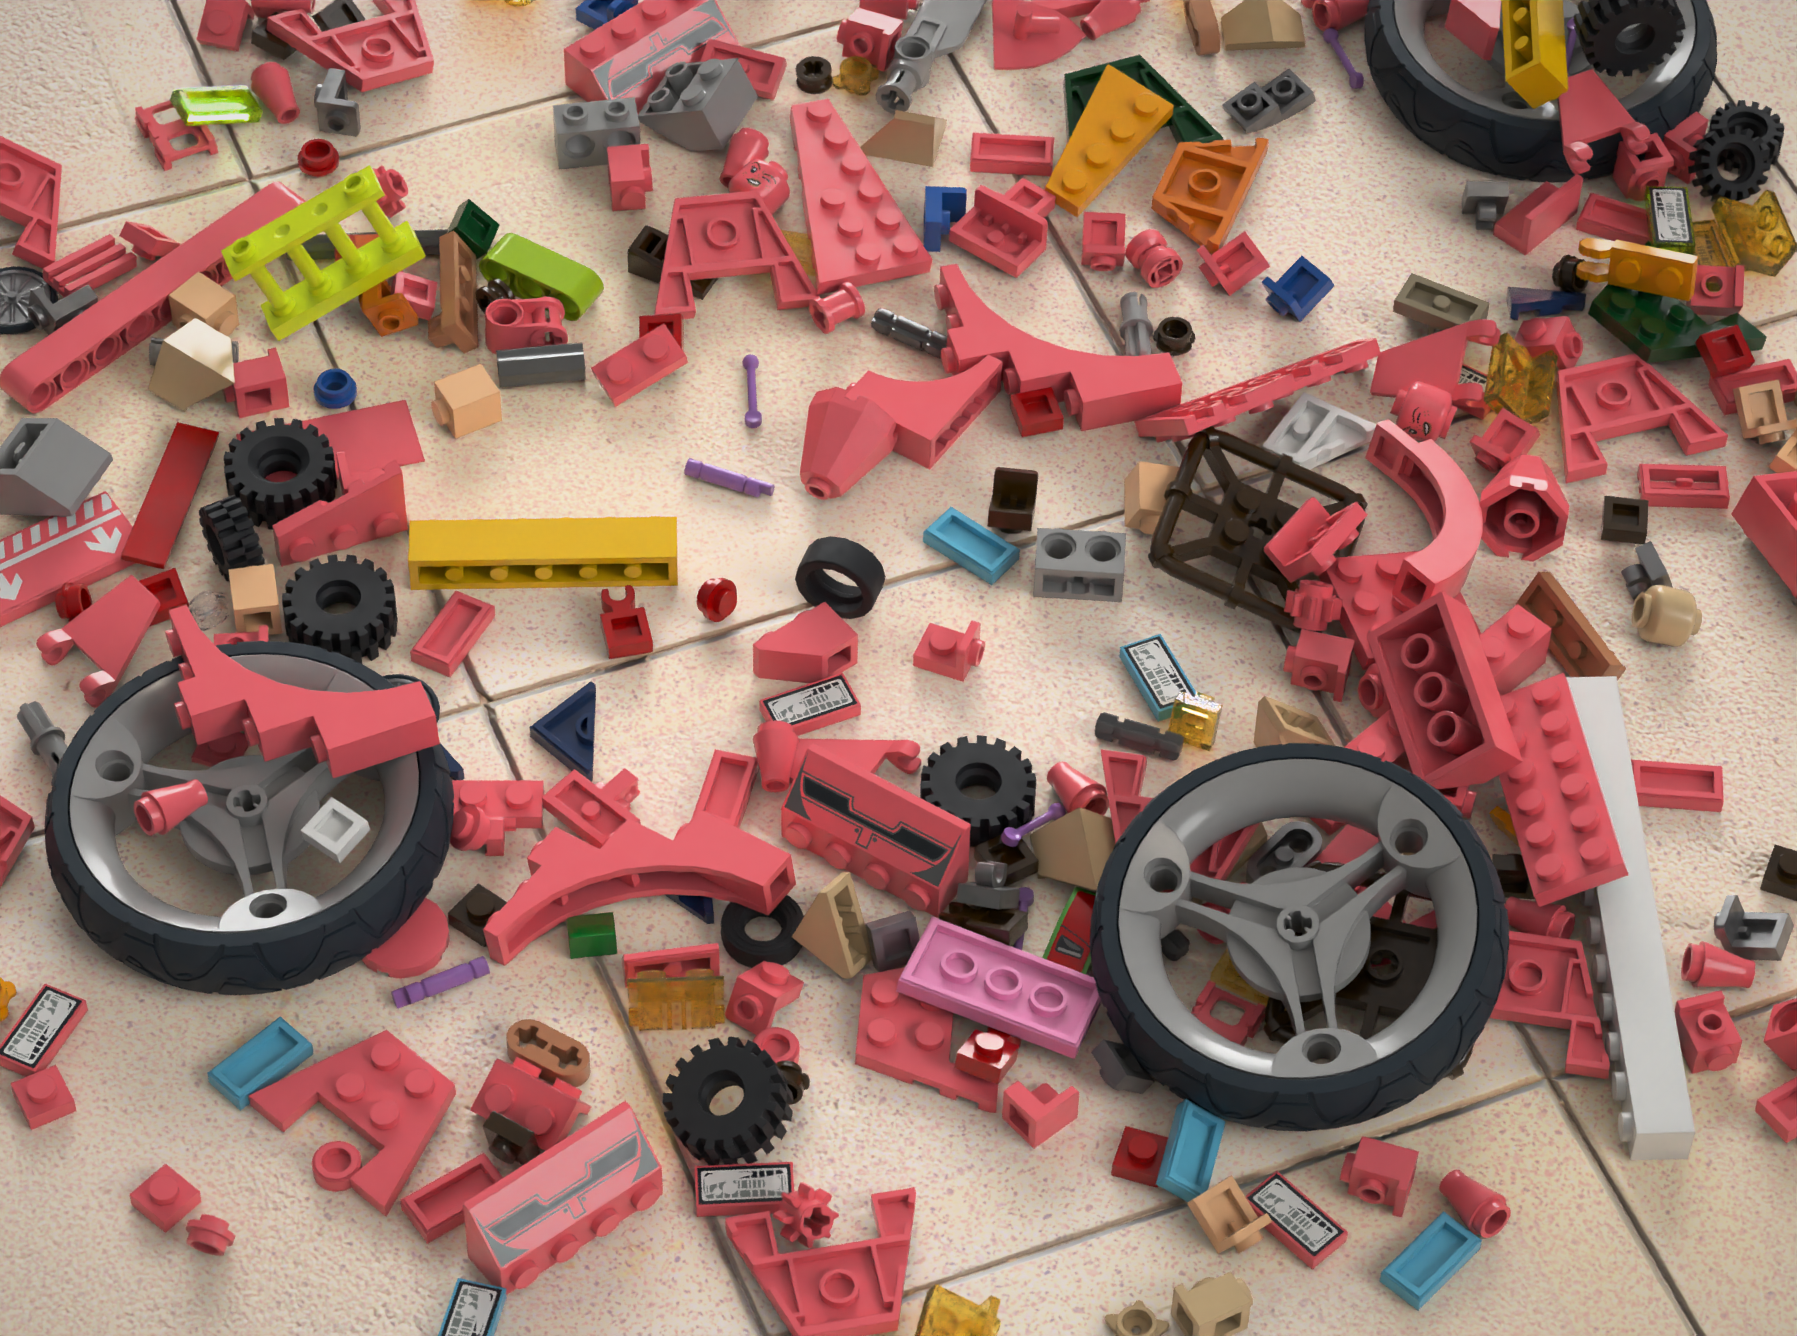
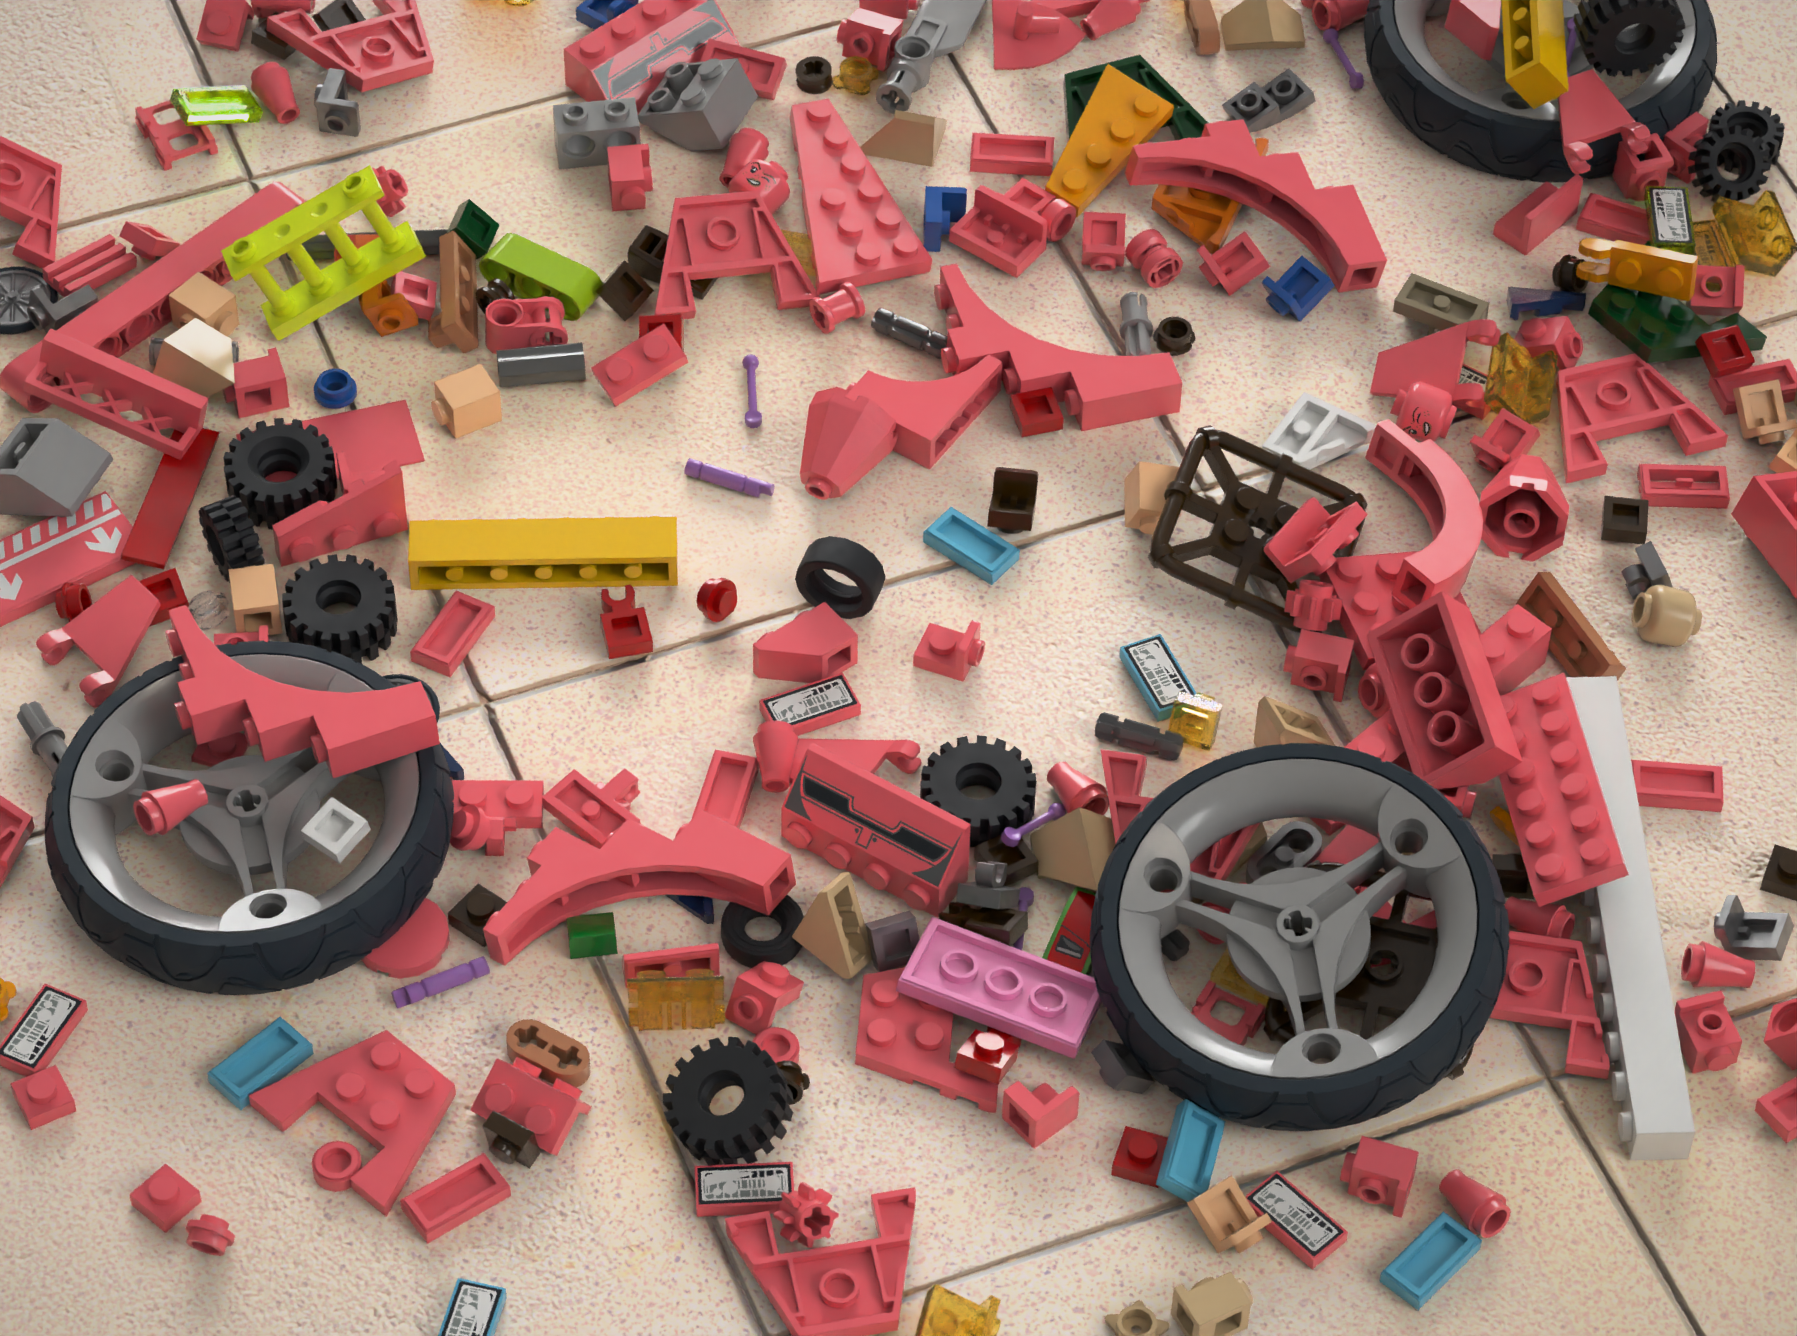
(122, 389): none -> coral fence
(318, 158): red plate -> none
(562, 1200): coral slope -> none
(570, 731): dark blue tile -> none
(624, 290): none -> dark brown plate
(1060, 219): none -> coral tile
(1079, 564): light grey brick -> none
(1255, 393): coral wing -> none
(1278, 186): none -> coral arch
(1485, 201): flat silver tile -> none

